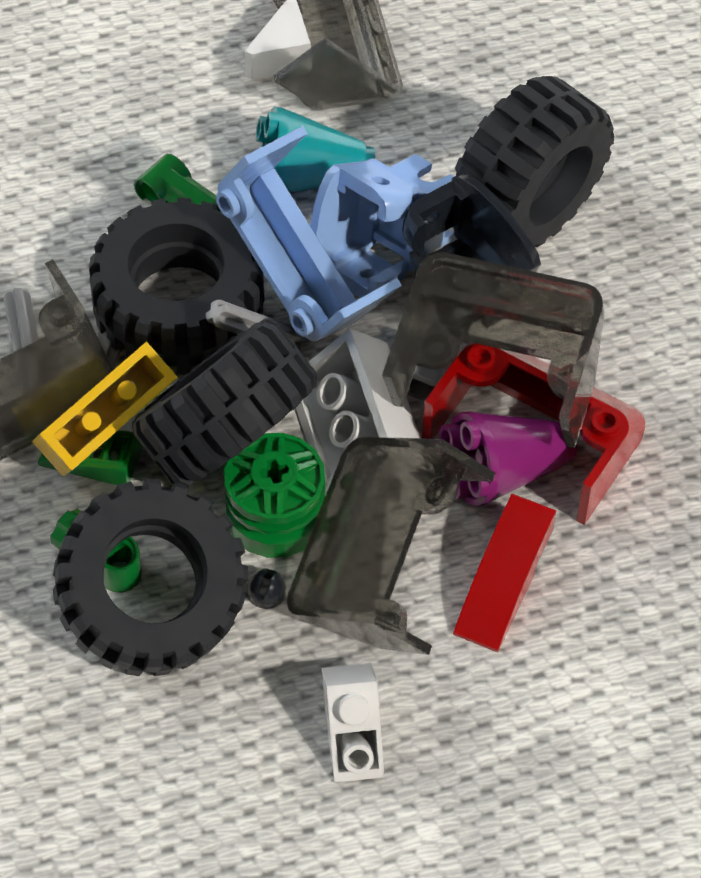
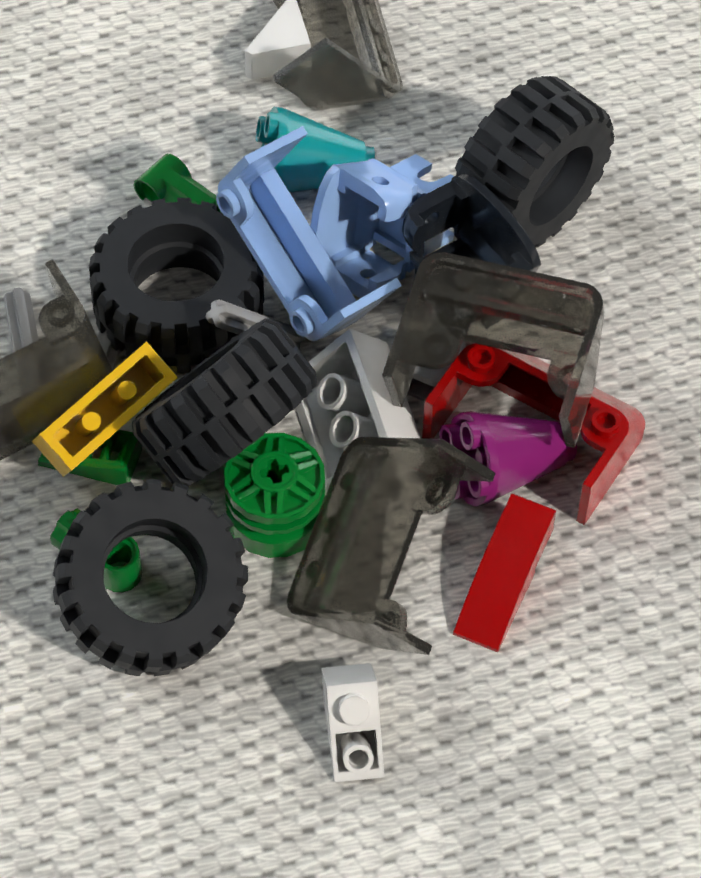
(274, 592): black hinge -> none

